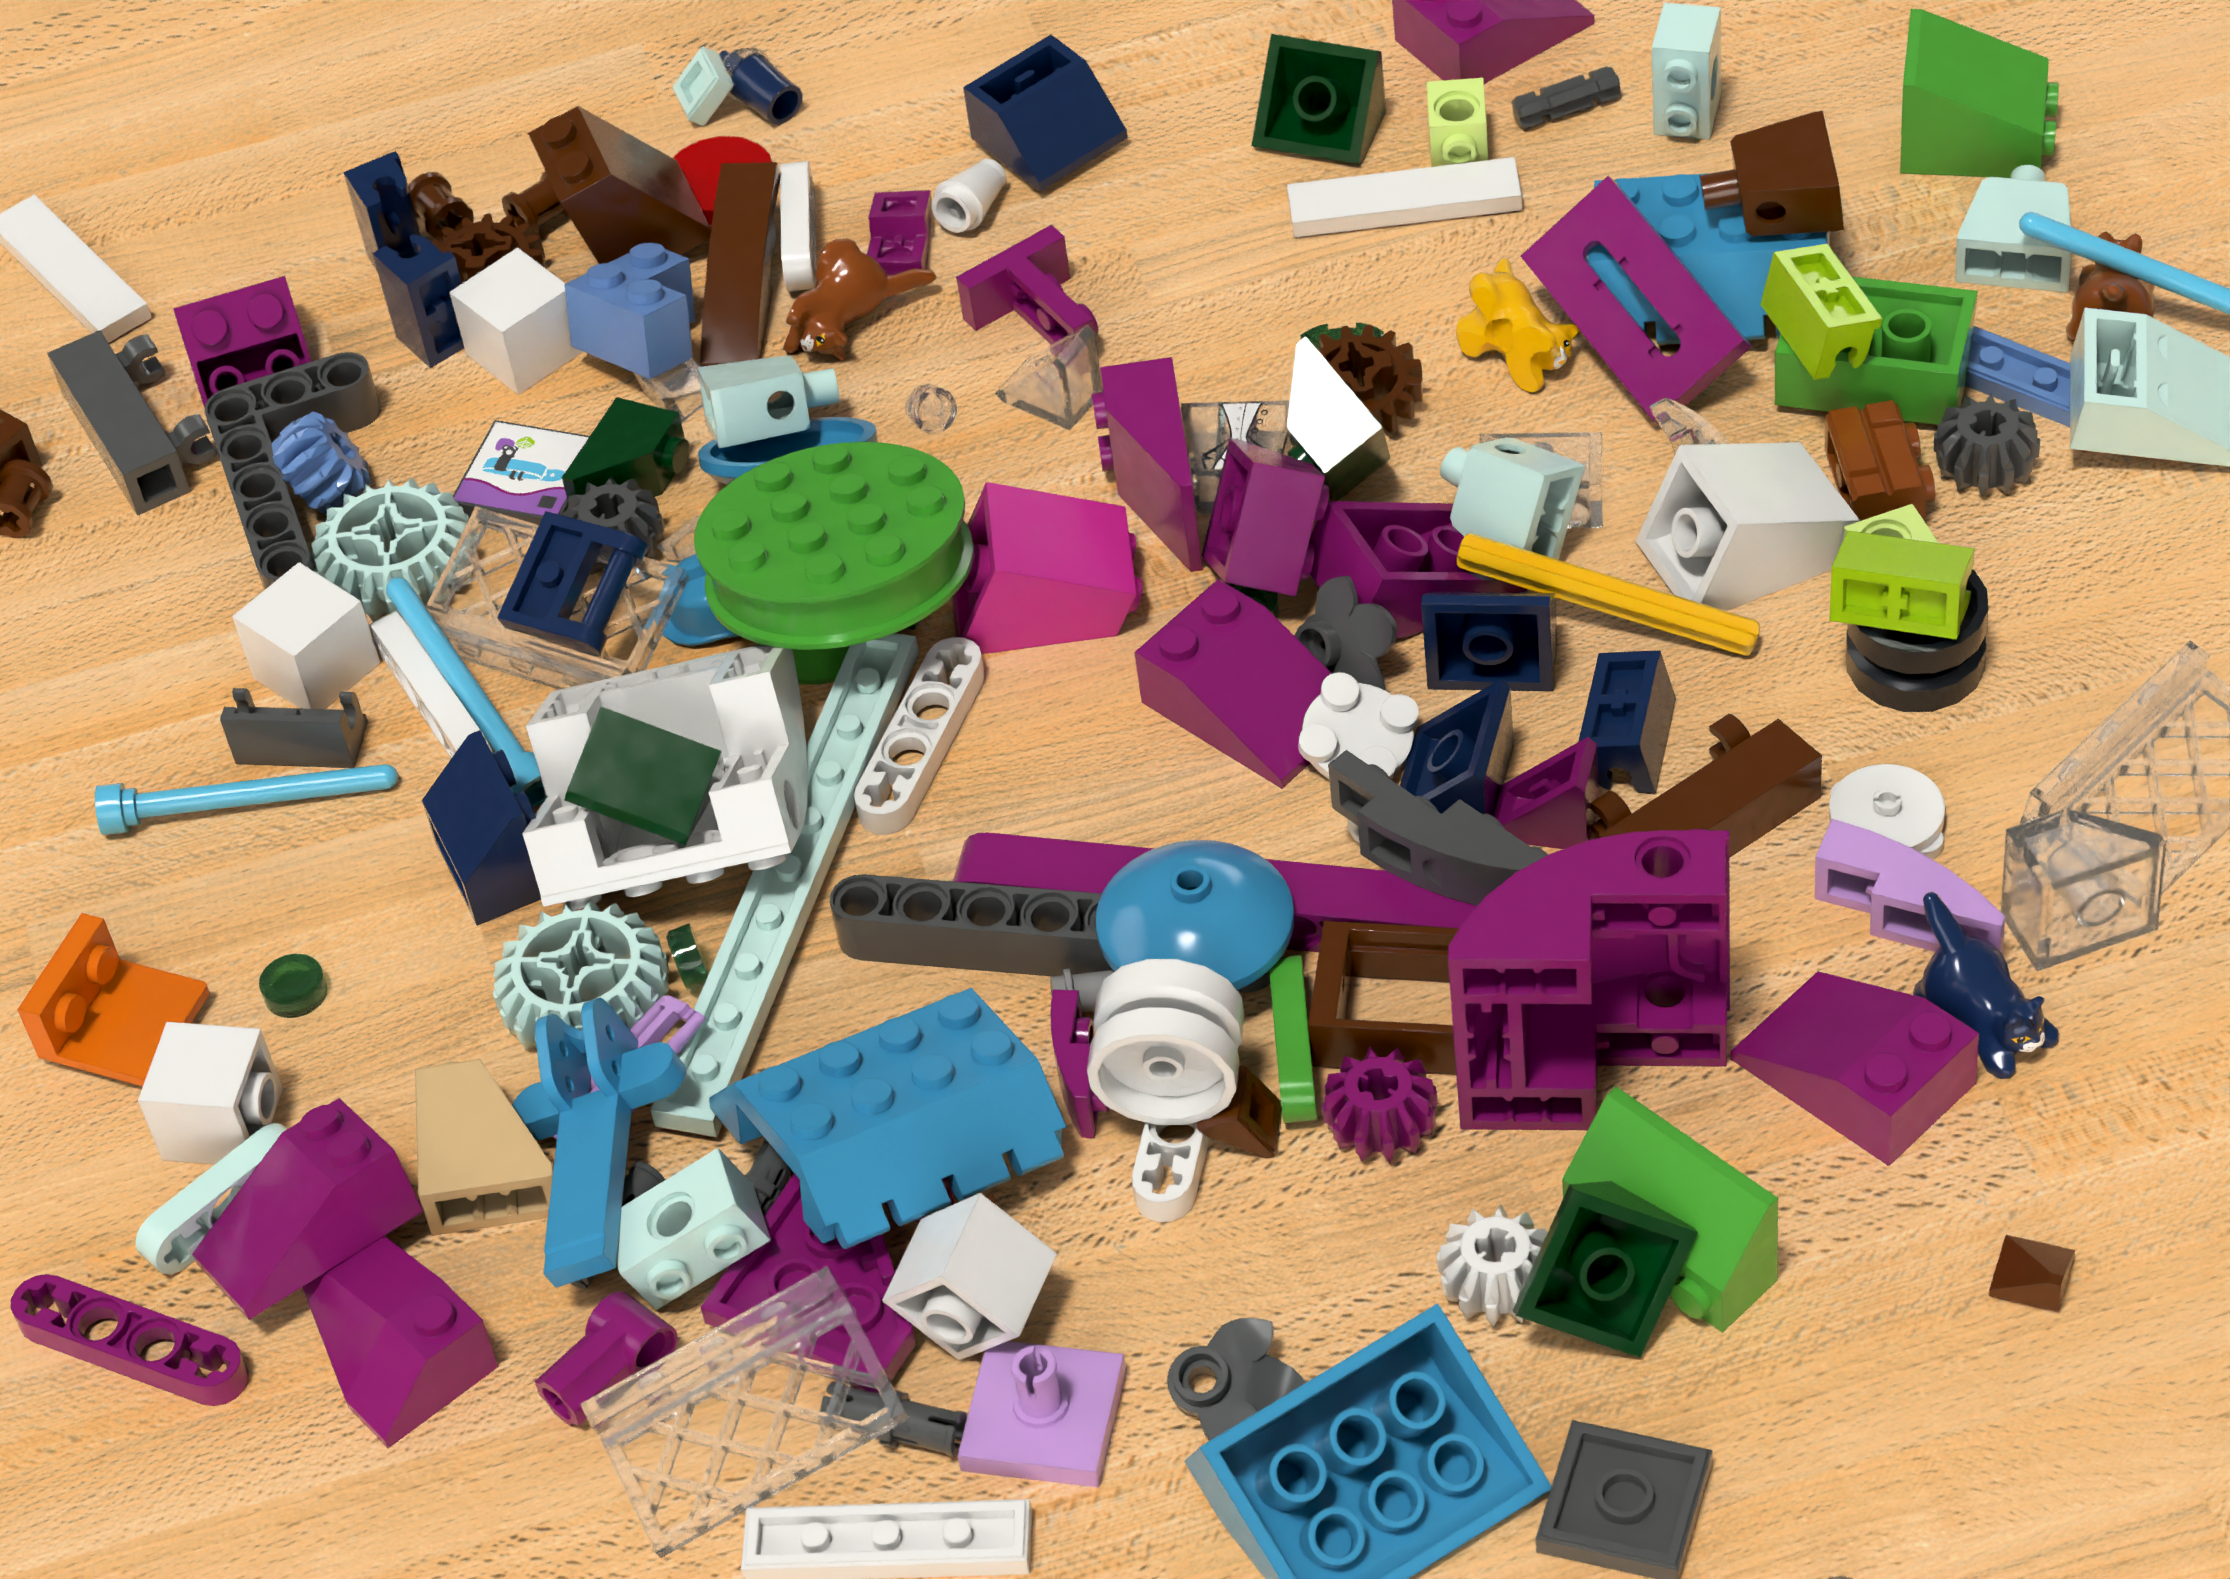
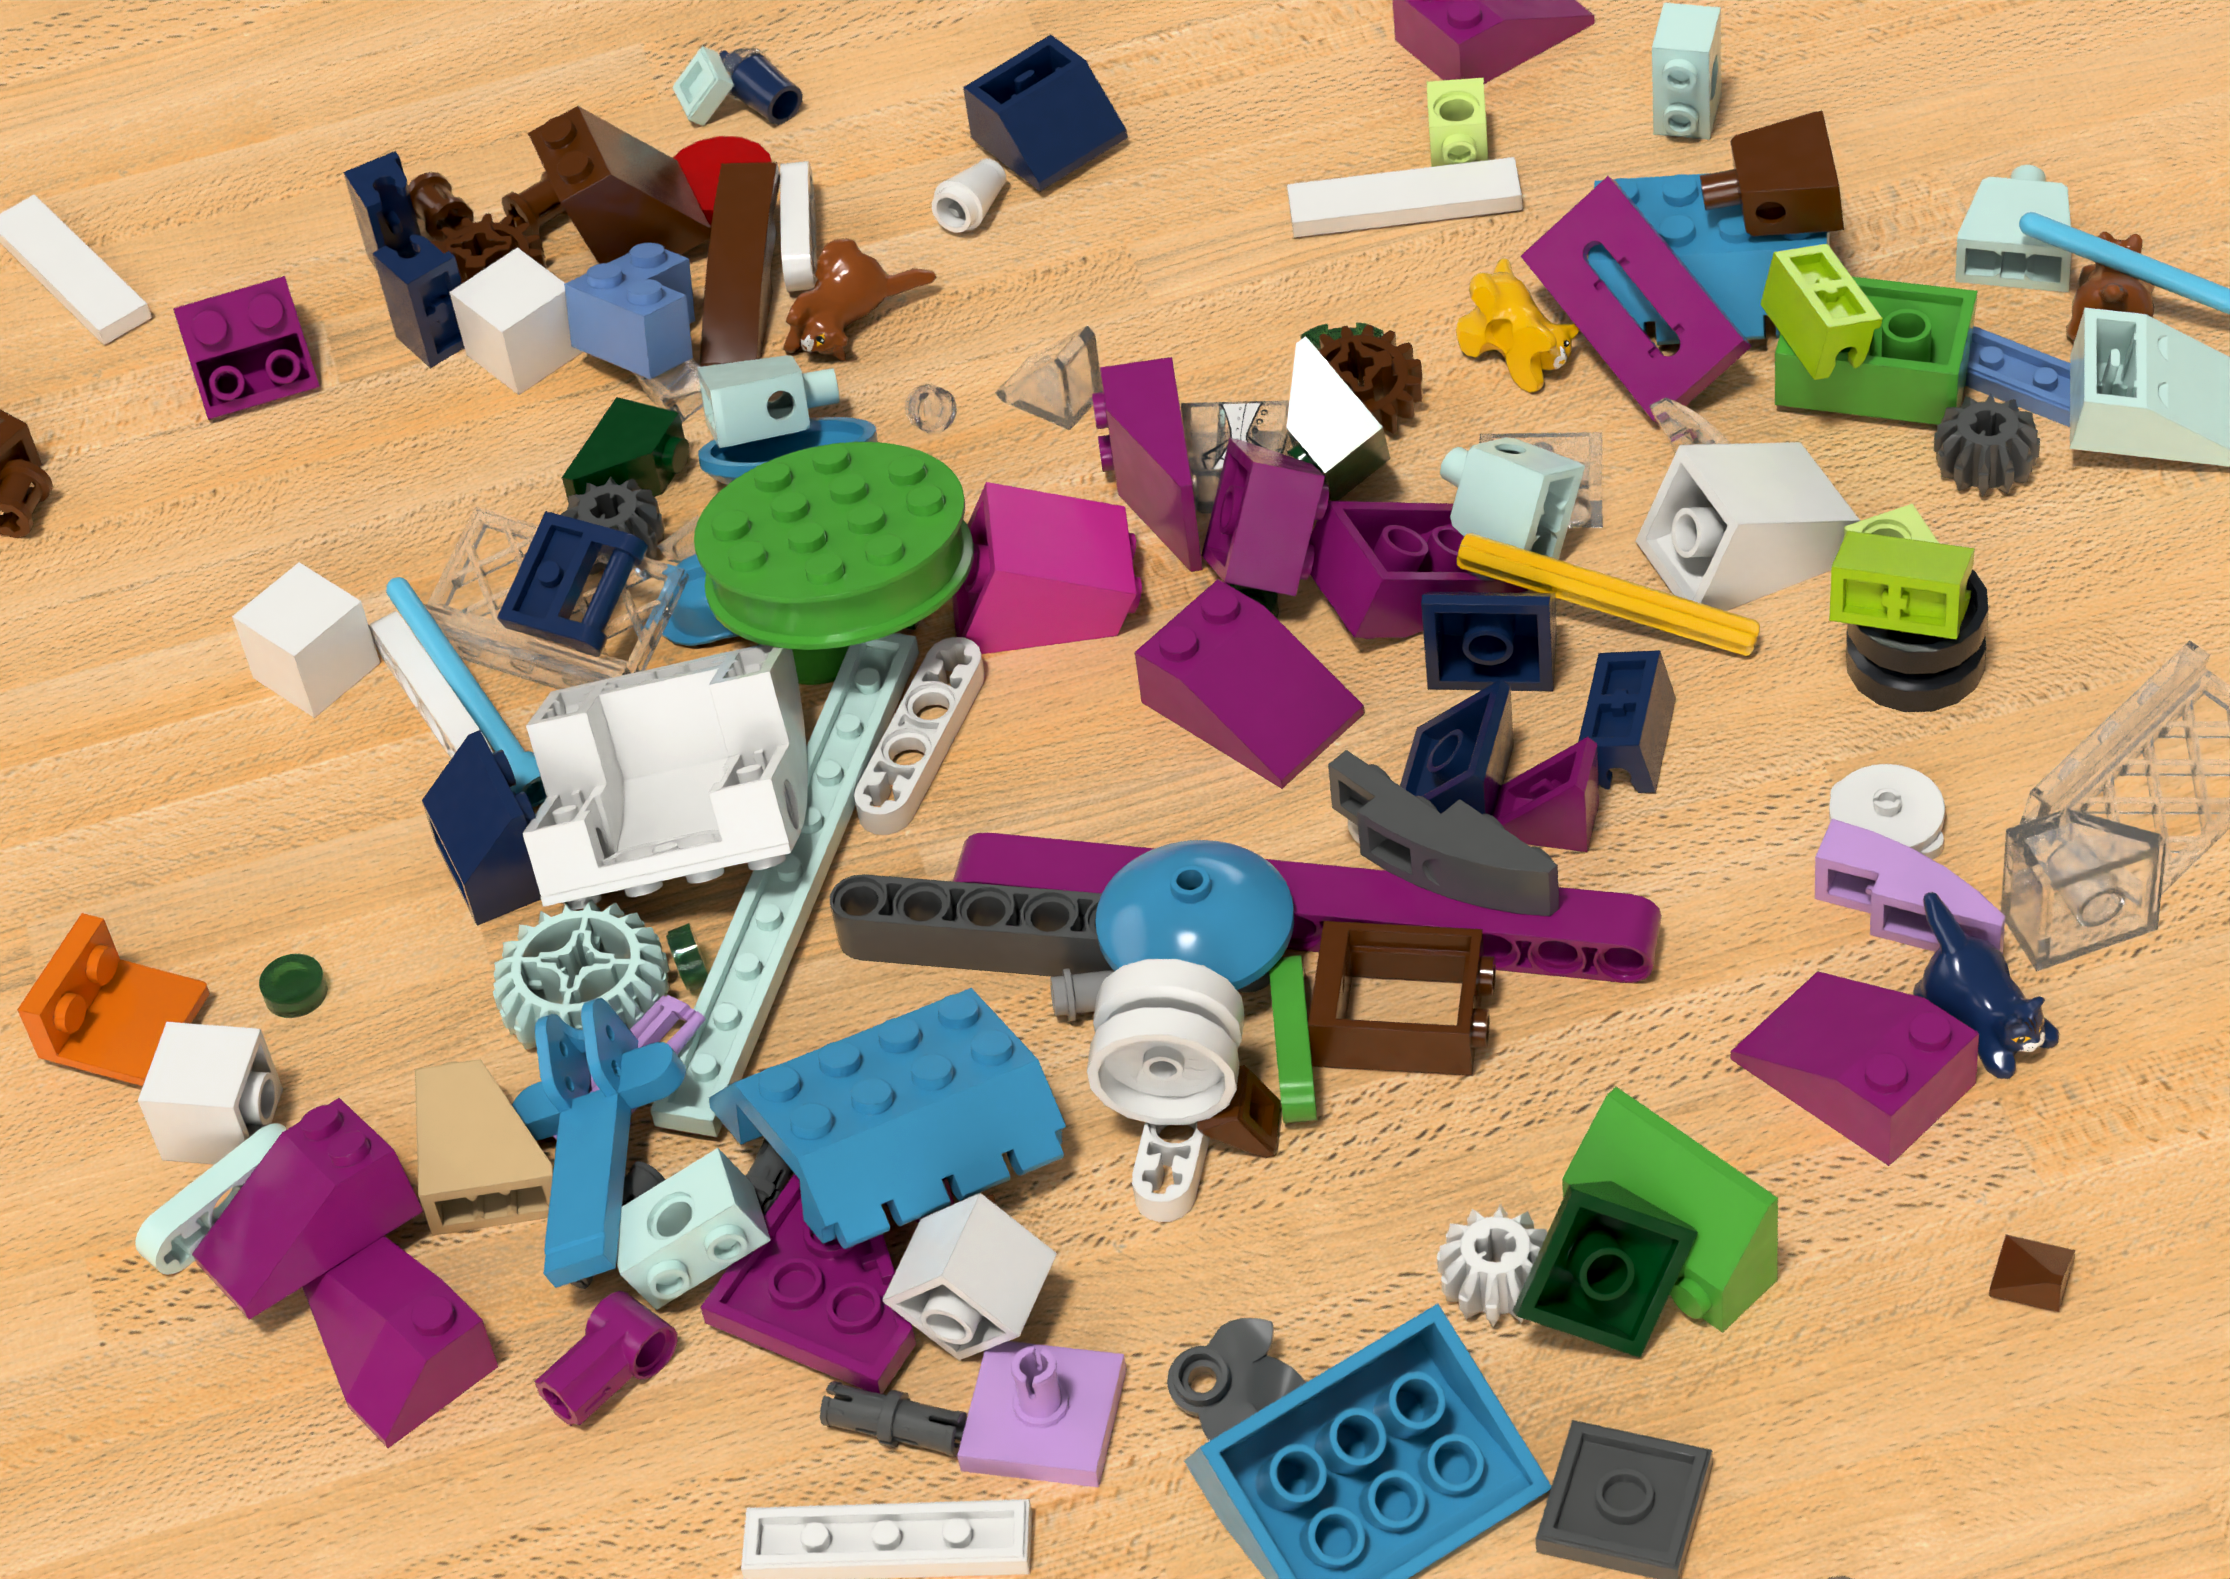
(120, 422): dark grey brick -> none
(122, 807): medium azure piece -> none
(134, 1331): magenta beam -> none
(251, 417): dark grey beam -> none
(294, 734): dark grey hinge -> none
(320, 462): medium blue gear -> none
(388, 536): light aqua gear -> none
(519, 471): tile -> none
(645, 776): dark green slope -> none
(706, 1370): clear fence -> none
(900, 229): magenta slope -> none
(1029, 283): magenta bracket -> none
(1071, 1047): magenta slope -> none
(1320, 99): dark green slope -> none
(1348, 634): dark grey plate -> none
(1358, 720): white piece -> none
(1380, 1104): magenta gear -> none
(1566, 97): dark grey axle -> none
(1589, 965): magenta slope -> none
(1744, 790): reddish brown brick -> none
(1876, 460): dark orange brick -> none
(1972, 102): bright green slope -> none

